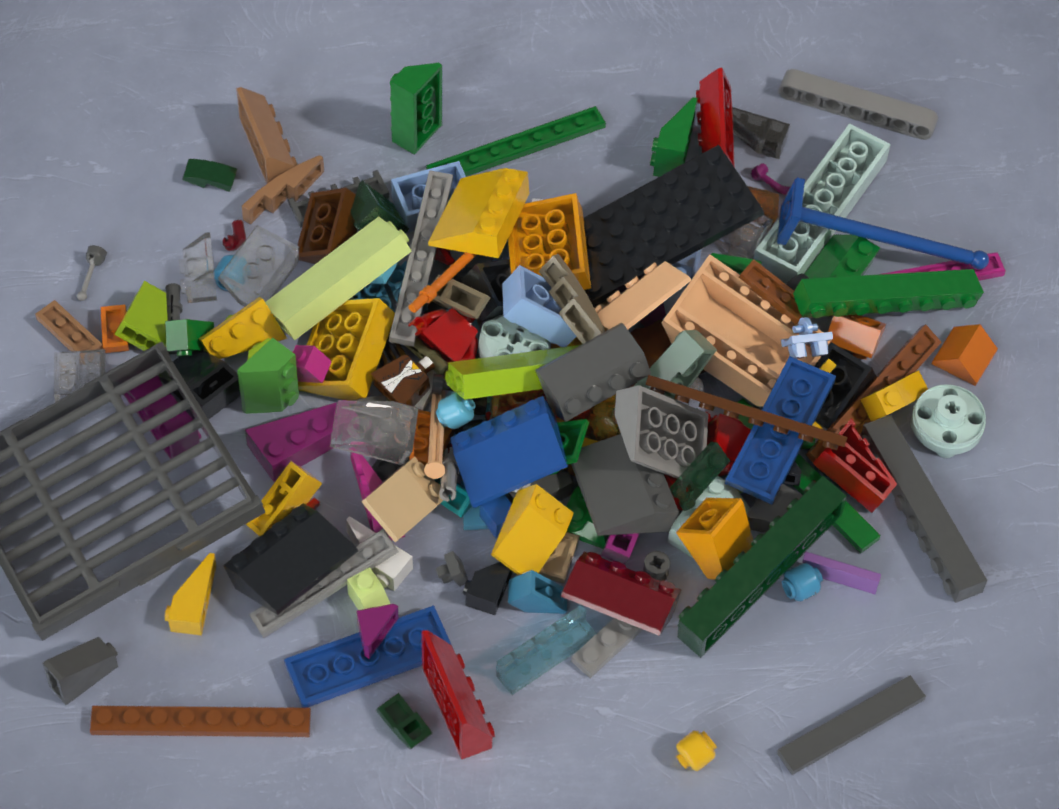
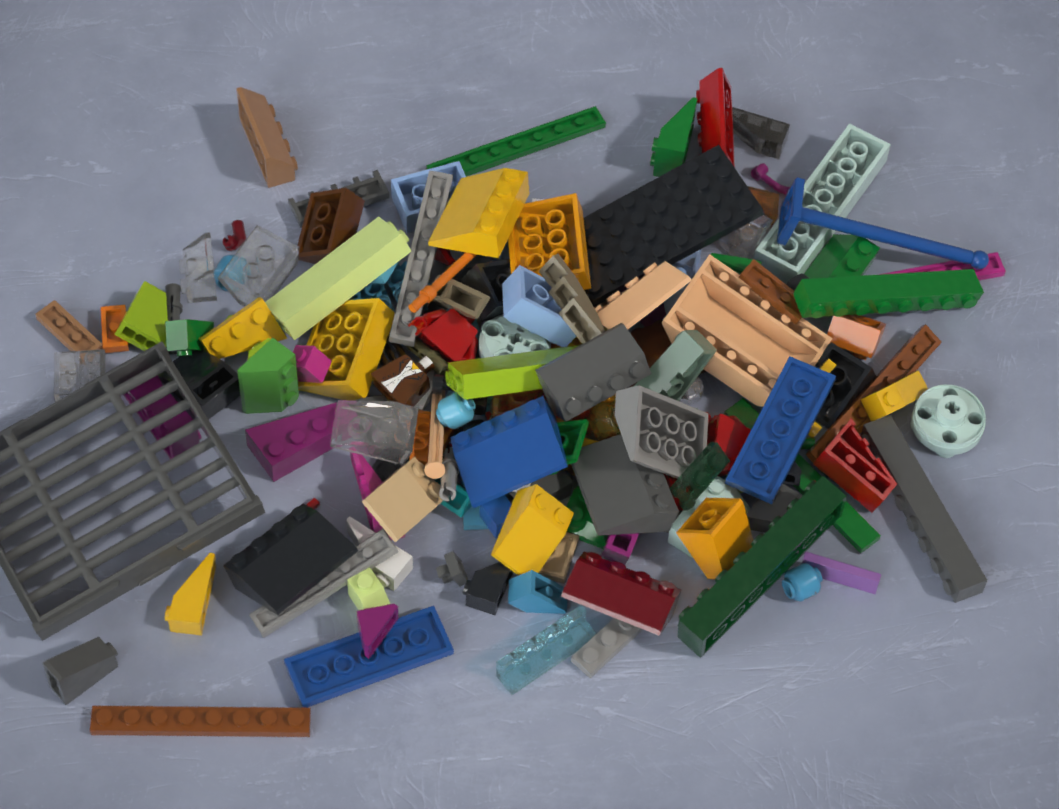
(95, 256): hinge -> none
(209, 172): dark green slope -> none
(287, 185): medium nougat slope -> none
(288, 492): yellow slope -> none
(370, 204): clear green slope -> none
(403, 721): dark green slope -> none
(416, 105): green slope -> none
(455, 696): red slope -> none
(657, 558): dark grey wheel -> none
(695, 750): yellow head -> none
(755, 415): reddish brown plate -> none
(797, 343): light blue hips -> none
(851, 725): dark grey tile -> none
(858, 104): light grey beam -> none
(966, 353): orange slope -> none

